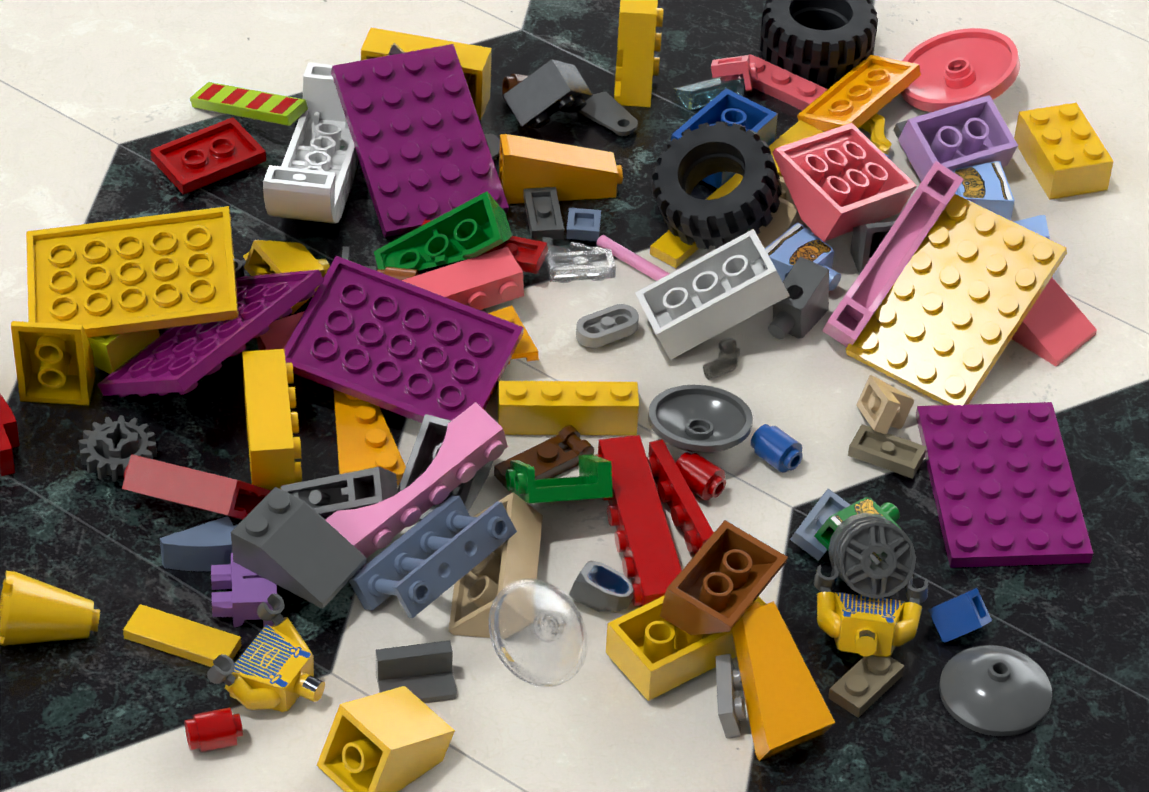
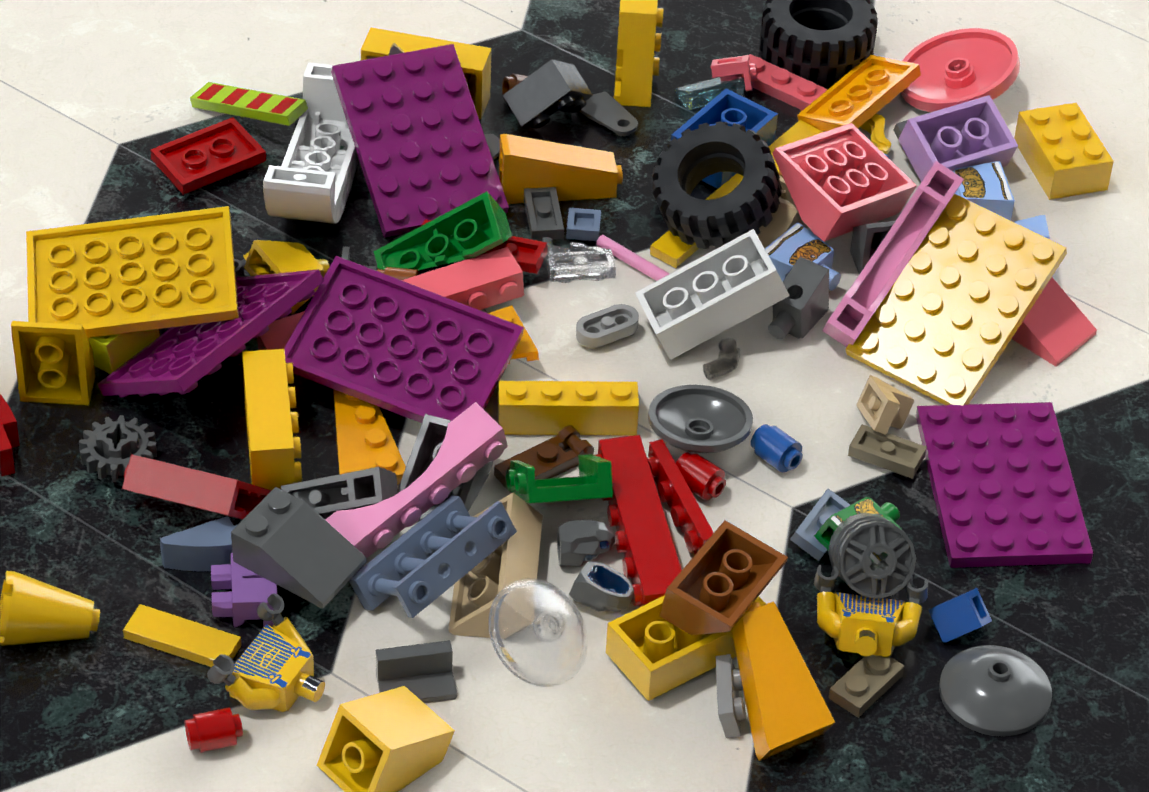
(583, 541): none -> dark grey rock

